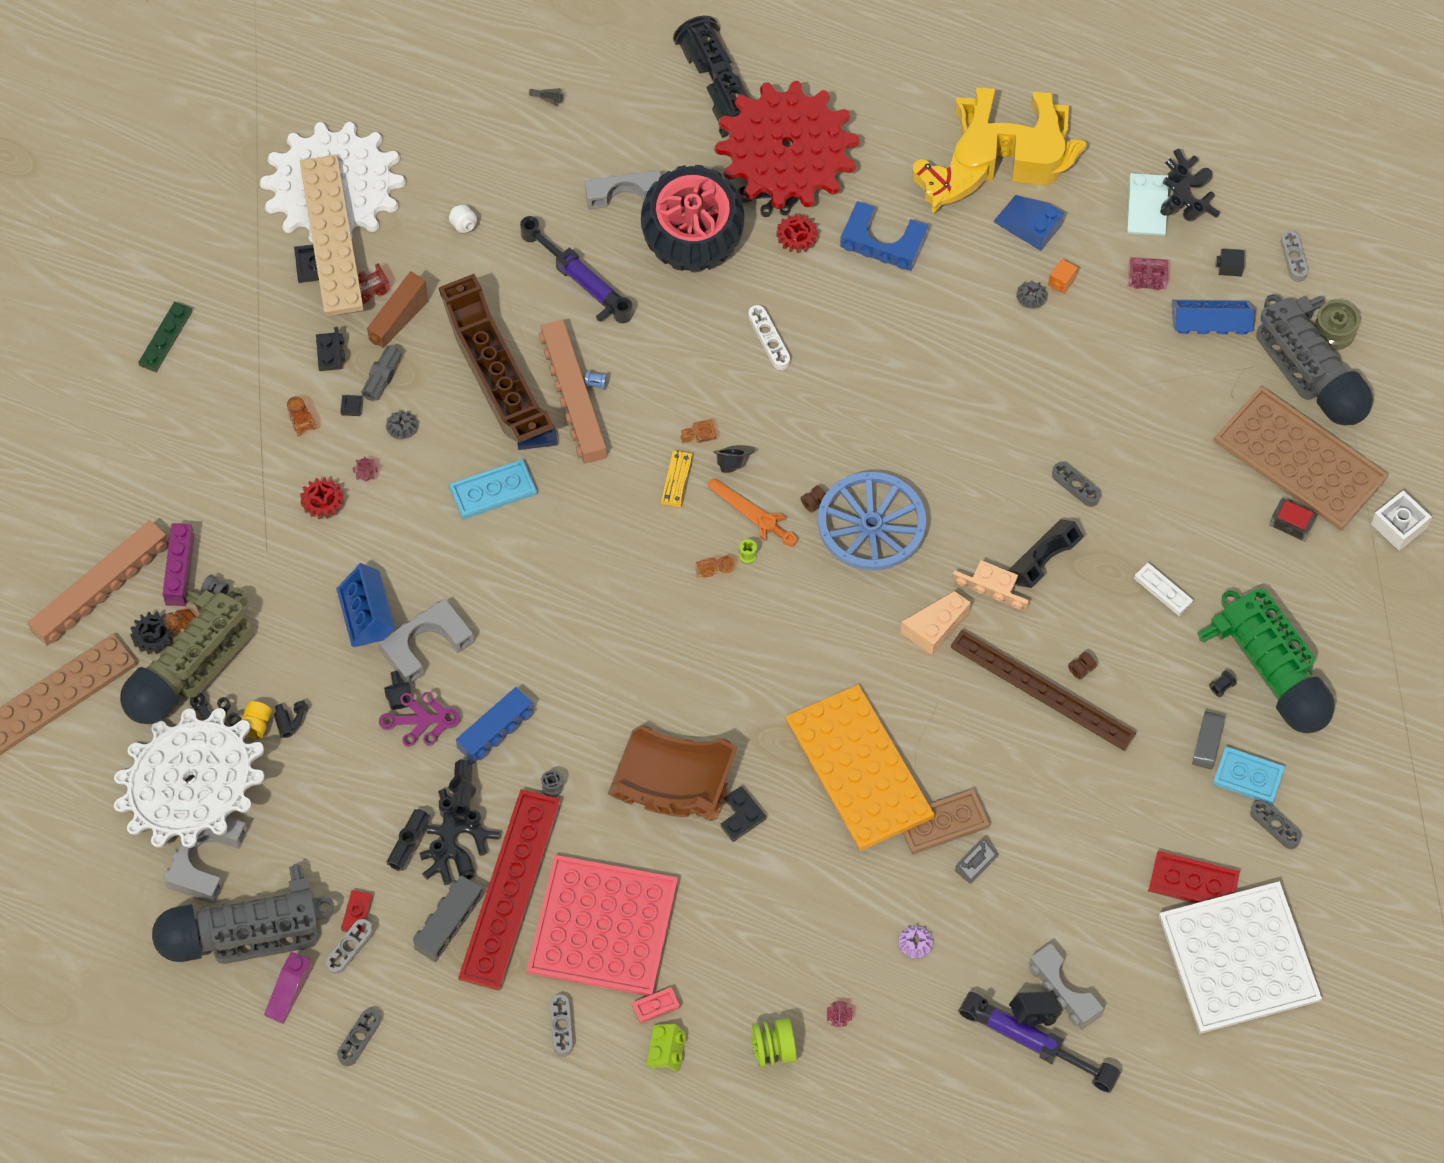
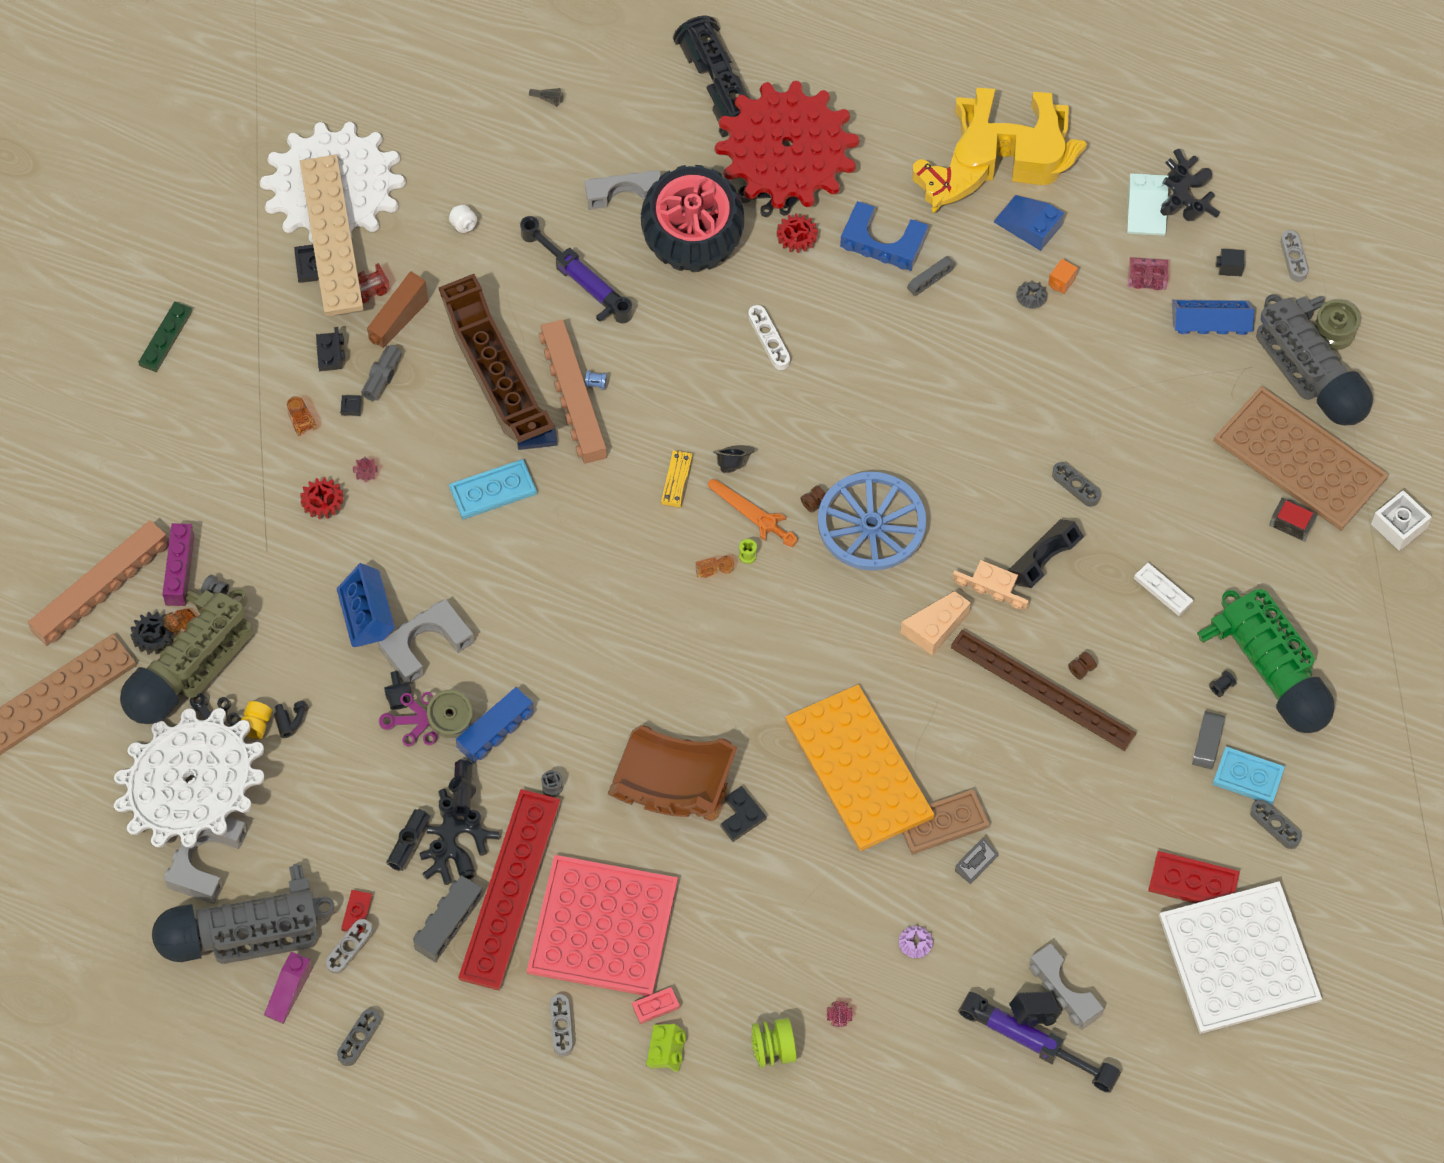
(394, 428): dark grey gear -> none
(440, 705): none -> olive wheel
(701, 430): clear orange plate -> none
(931, 275): none -> dark grey beam

